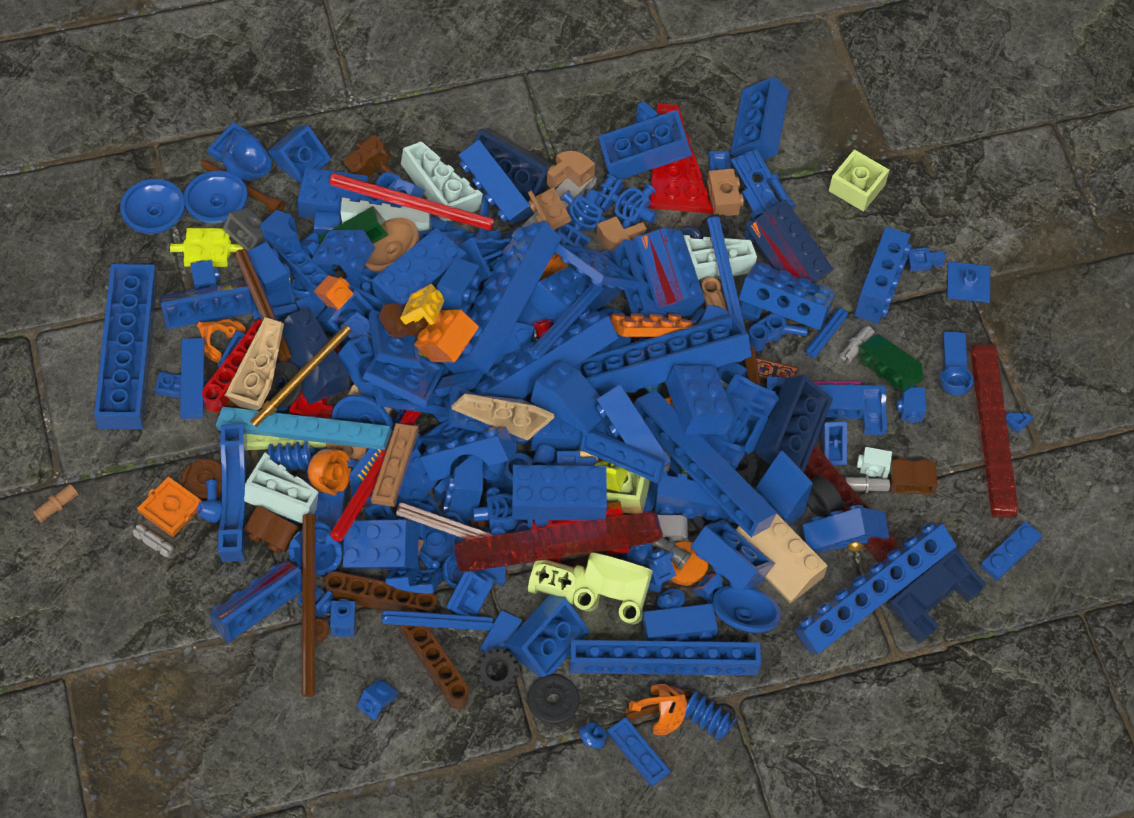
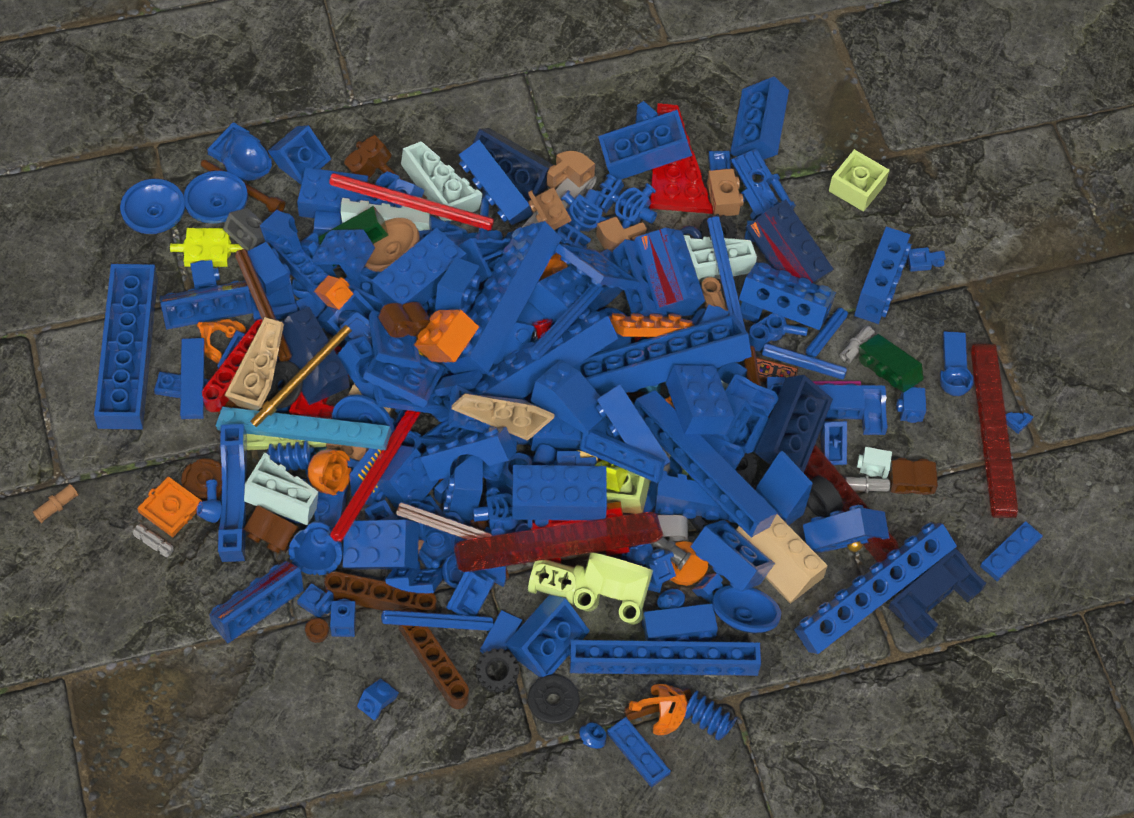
(308, 606): reddish brown axle -> none
(395, 465): medium nougat tile -> none
(423, 303): yellow bracket -> none
(804, 361): none -> blue axle
(968, 282): blue piece -> none

